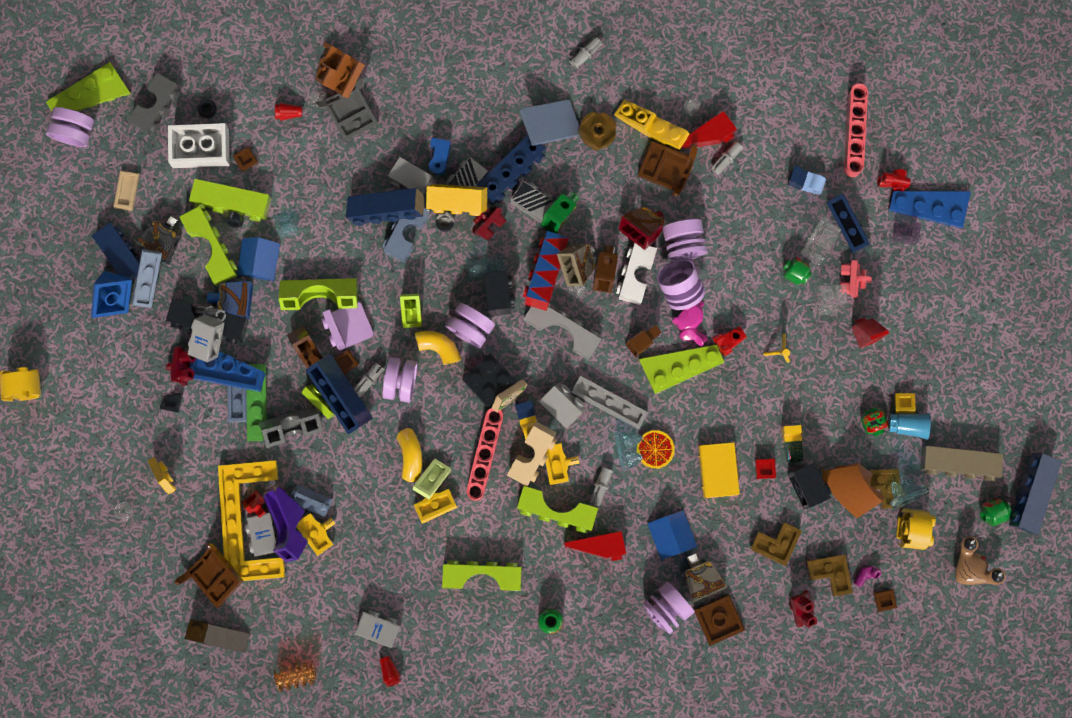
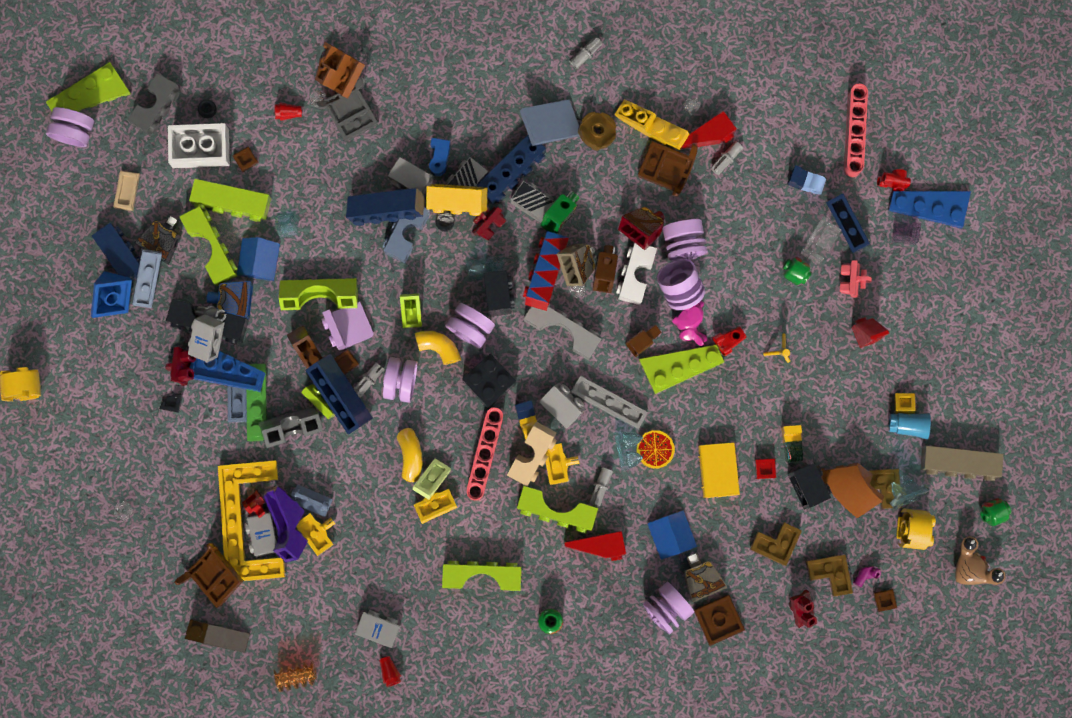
(163, 478): yellow plate -> none
(234, 219): black tile -> none
(509, 395): tan tile -> none
(829, 297): clear brick -> none
(874, 421): head -> none
(1035, 493): dark blue brick -> none

